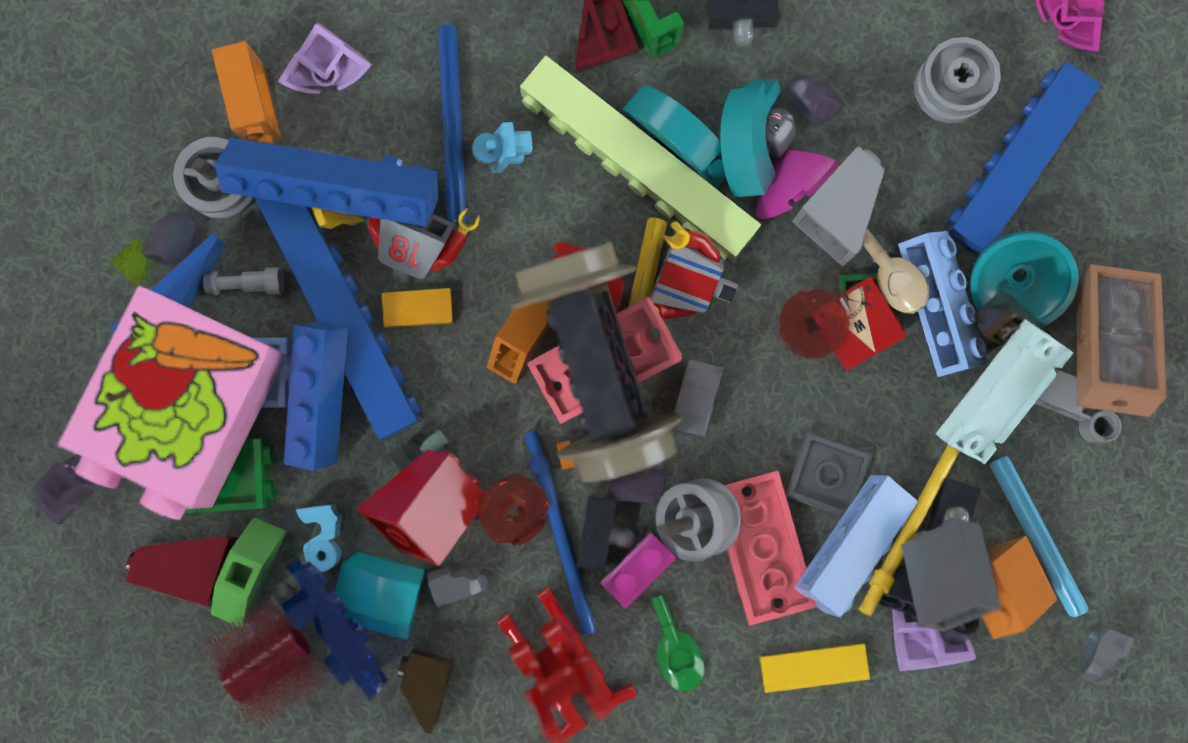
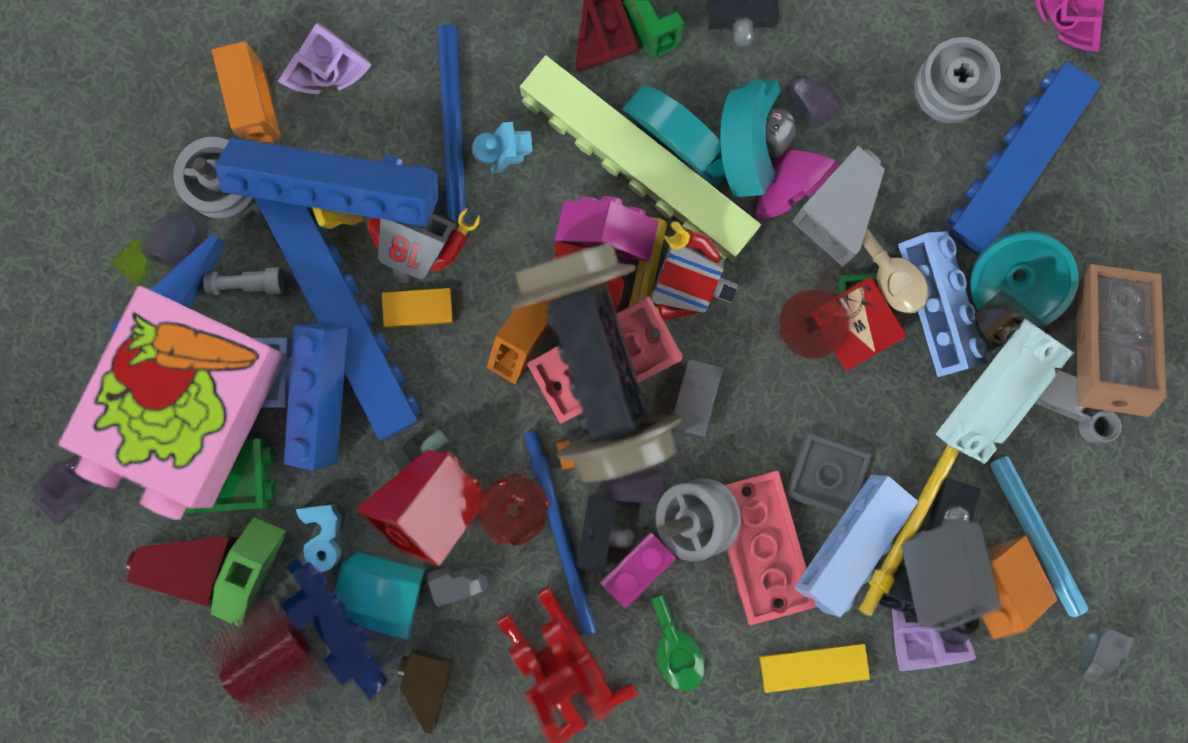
(597, 223): none -> dark pink brick

